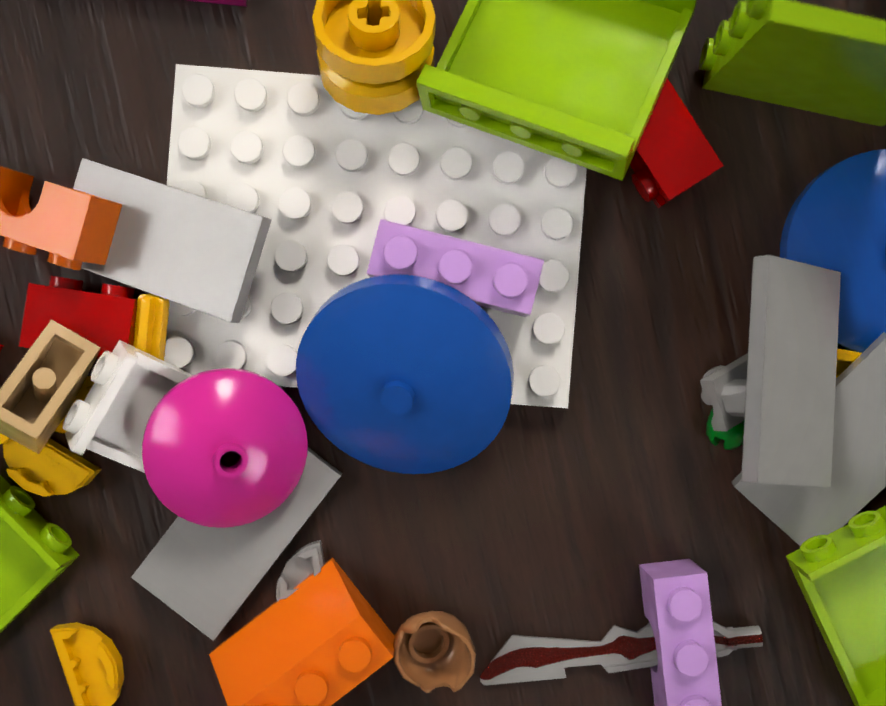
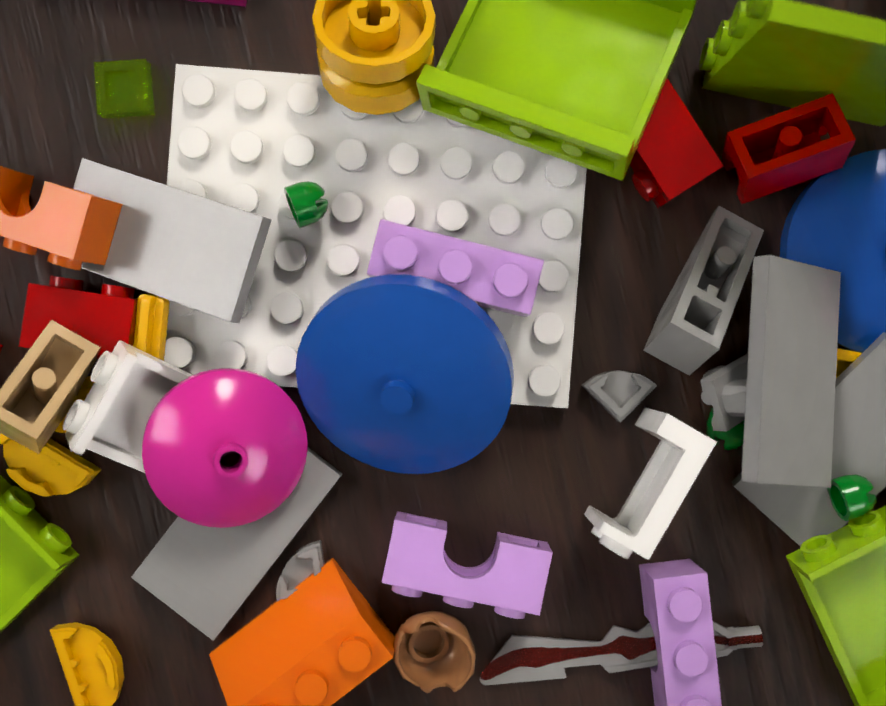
(124, 88): none -> clear neon green tile
(306, 202): none -> green hinge
(509, 579): none -> lavender arch
(619, 391): none -> light grey tile
(658, 489): none -> white panel
(705, 293): none -> light grey slope
(788, 148): none -> red brick
(851, 496): none -> green hinge

